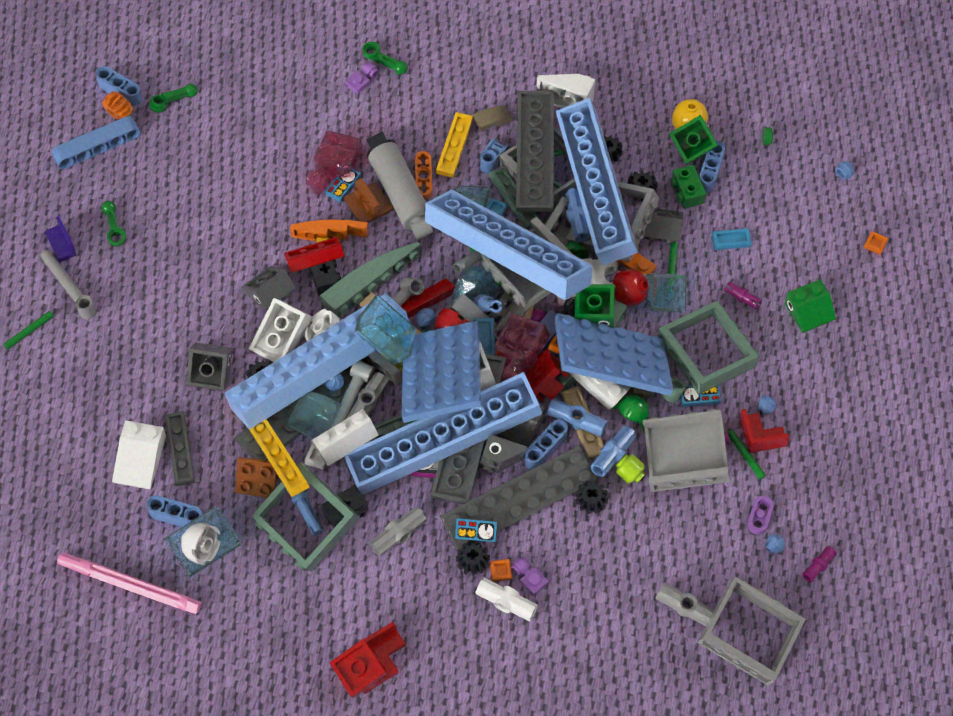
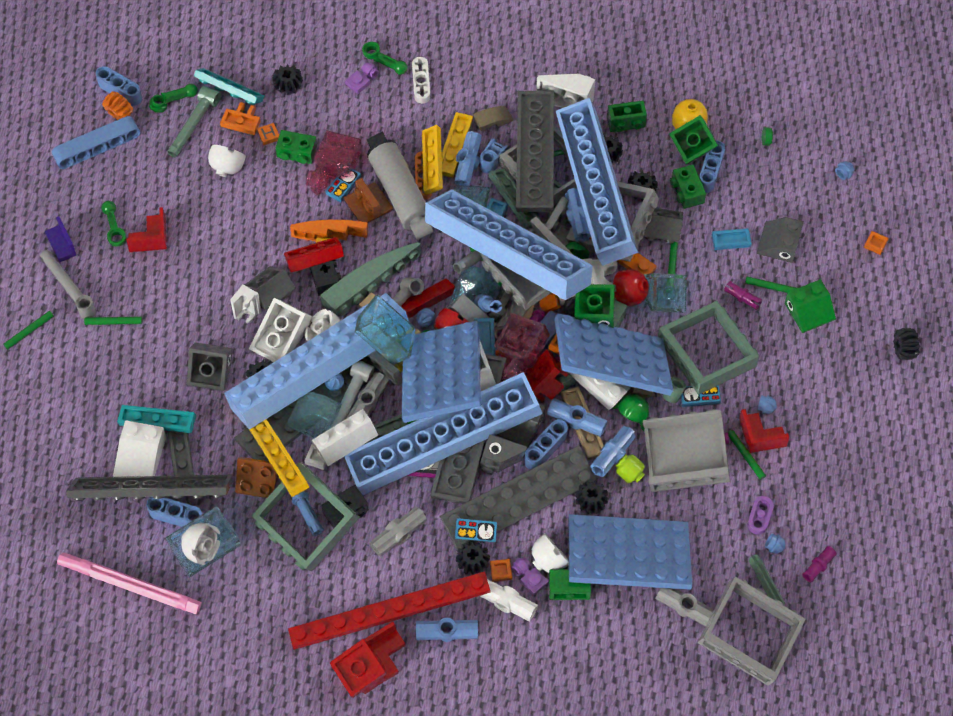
(112, 320): none -> green bar
(150, 486): none -> dark grey plate
(154, 237): none -> red panel
(168, 419): none -> teal plate
(206, 98): none -> sand green piece
(224, 84): none -> teal plate
(225, 160): none -> white cylinder
(241, 121): none -> orange hinge
(245, 302): none -> white hinge
(268, 134): none -> orange tile
(287, 79): none -> black gear
(296, 147): none -> green brick
(389, 610): none -> red plate
(421, 74): none -> white beam
(432, 159): none -> yellow plate
(433, 629): none -> medium blue piece
(468, 159): none -> medium blue piece
(547, 555): none -> white cylinder
(549, 303): none -> orange tile
(562, 589): none -> green brick
(626, 116): none -> green brick
(629, 552): none -> medium blue plate
(764, 578): none -> sand green axle
(769, 285): none -> green bar
(780, 238): none -> dark grey slope
(906, 343): none -> black gear

